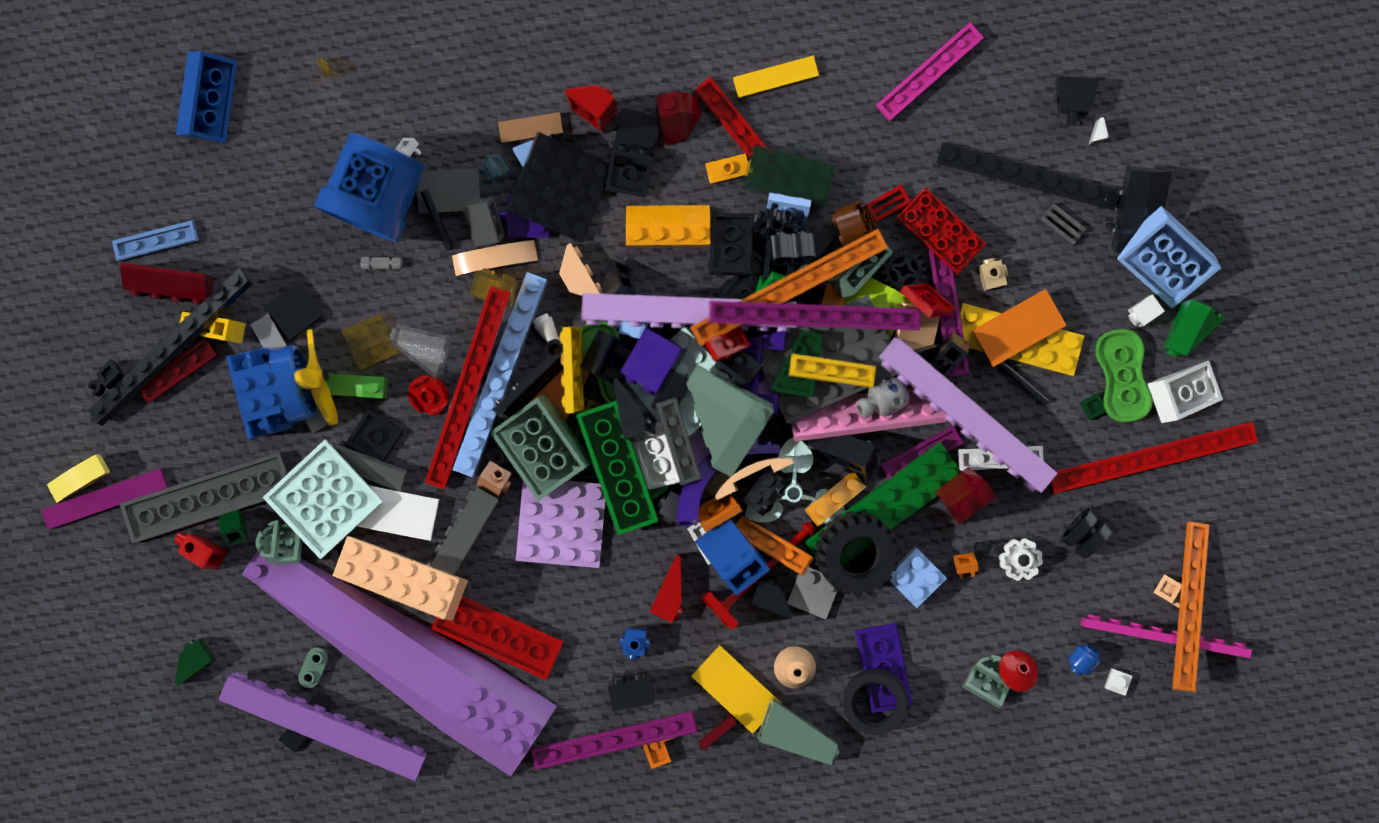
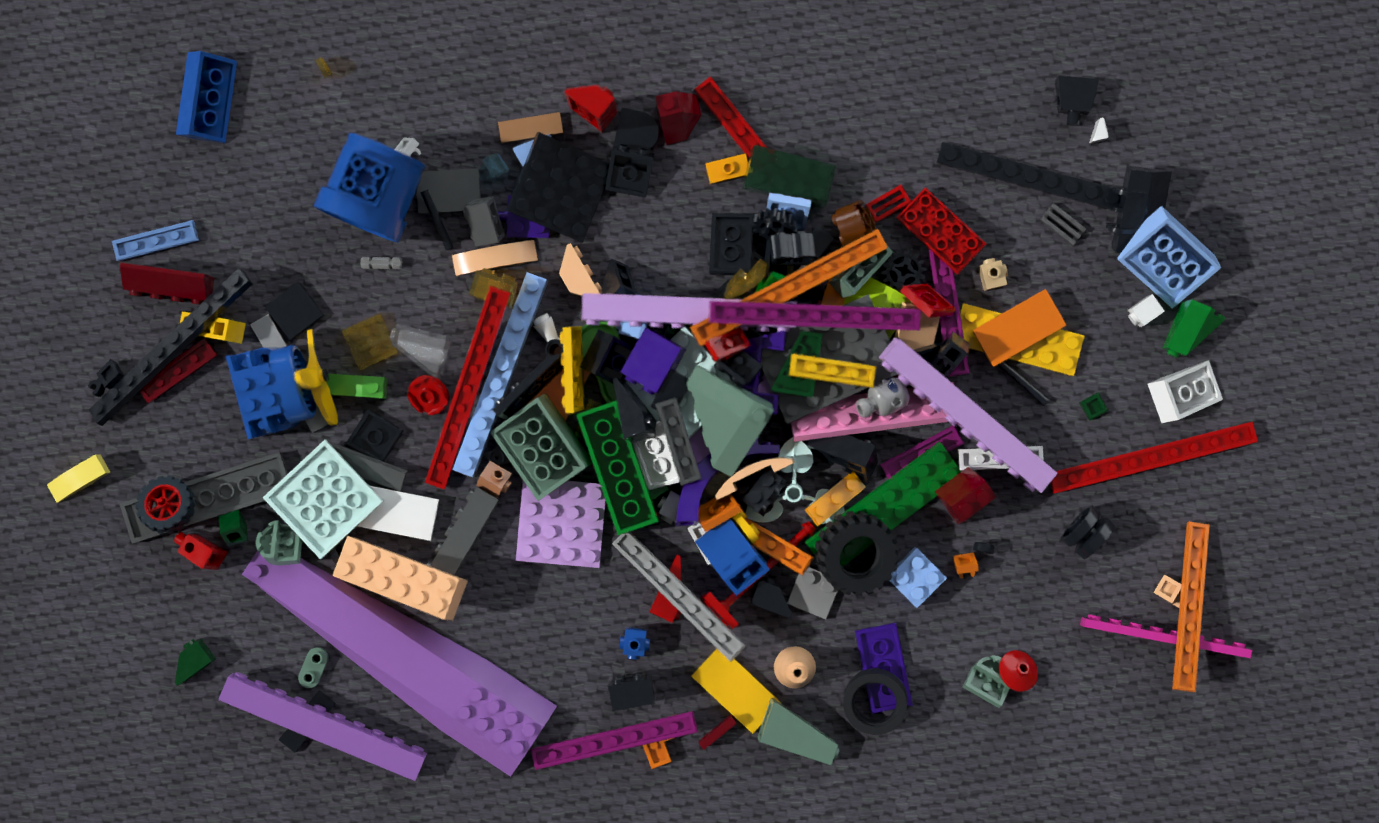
(104, 498): magenta tile -> none
(149, 496): none -> black wheel
(501, 637): red plate -> none
(668, 226): light orange slope -> none
(679, 595): none -> light grey tile
(743, 281): none -> clear yellow slope
(749, 531): none -> yellow plate
(775, 77): yellow tile -> none
(929, 71): dark pink plate -> none
(1020, 559): white plant -> none
(1084, 659): blue head -> none
(1118, 682): white plate -> none
(1126, 392): bright green plate -> none

